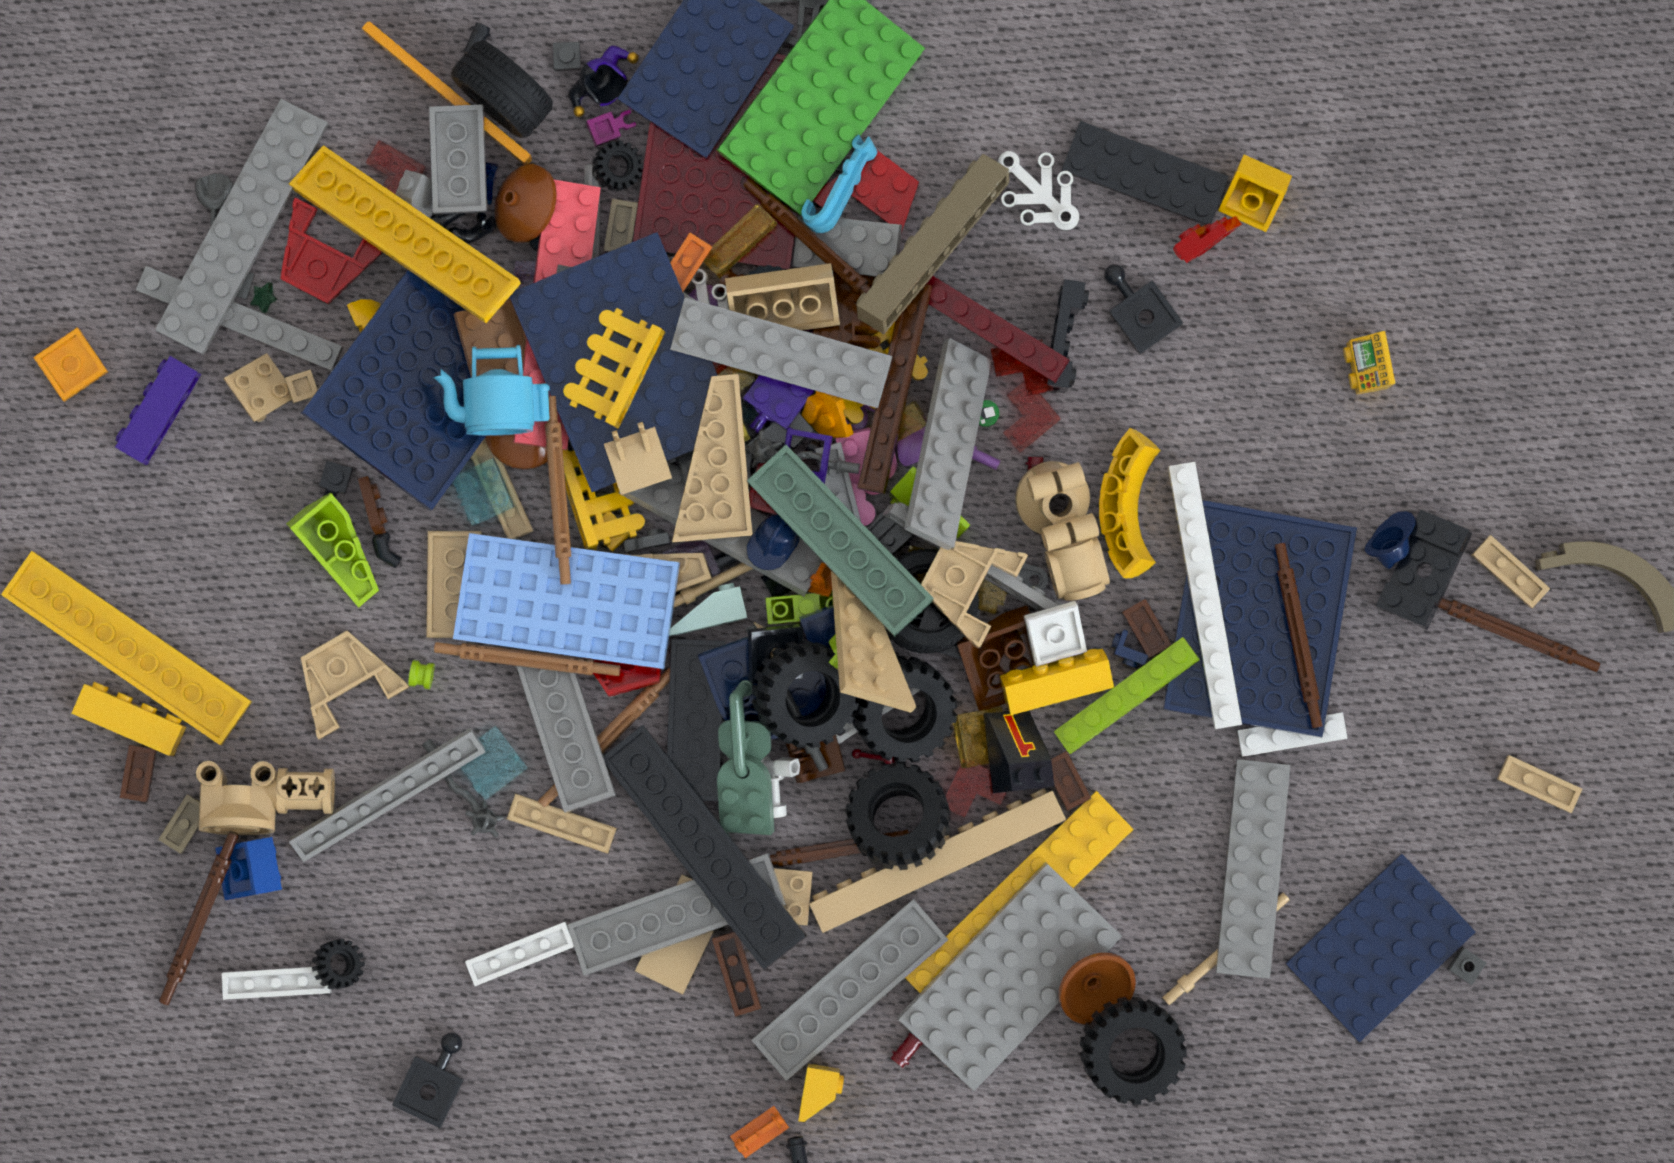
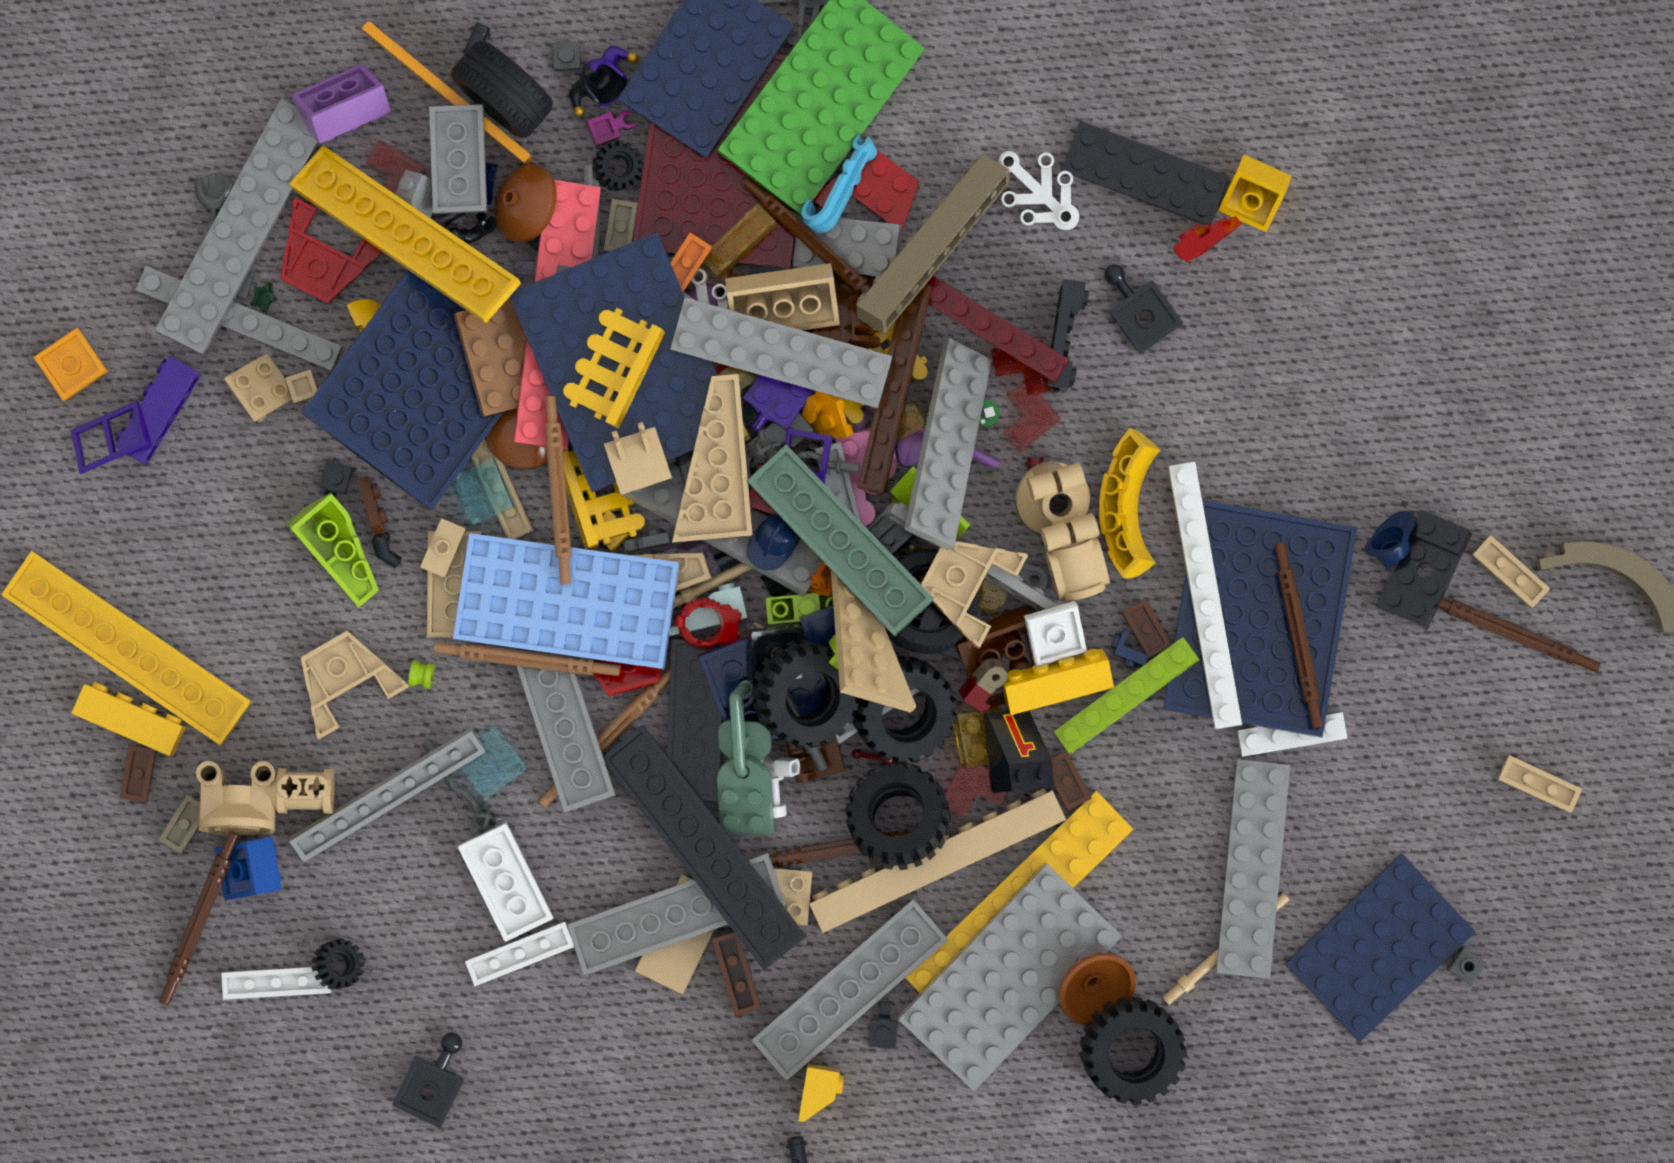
(105, 420): none -> dark purple window
(341, 103): none -> medium lavender slope
(443, 548): none -> tan plate
(497, 399): medium azure piece -> none
(505, 881): none -> white plate
(561, 824): tan tile -> none
(727, 630): none -> red piece
(759, 1132): orange hinge -> none
(883, 1030): none -> black plate
(906, 1050): dark red pin -> none
(983, 683): none -> leg
(1369, 363): yellow slope -> none

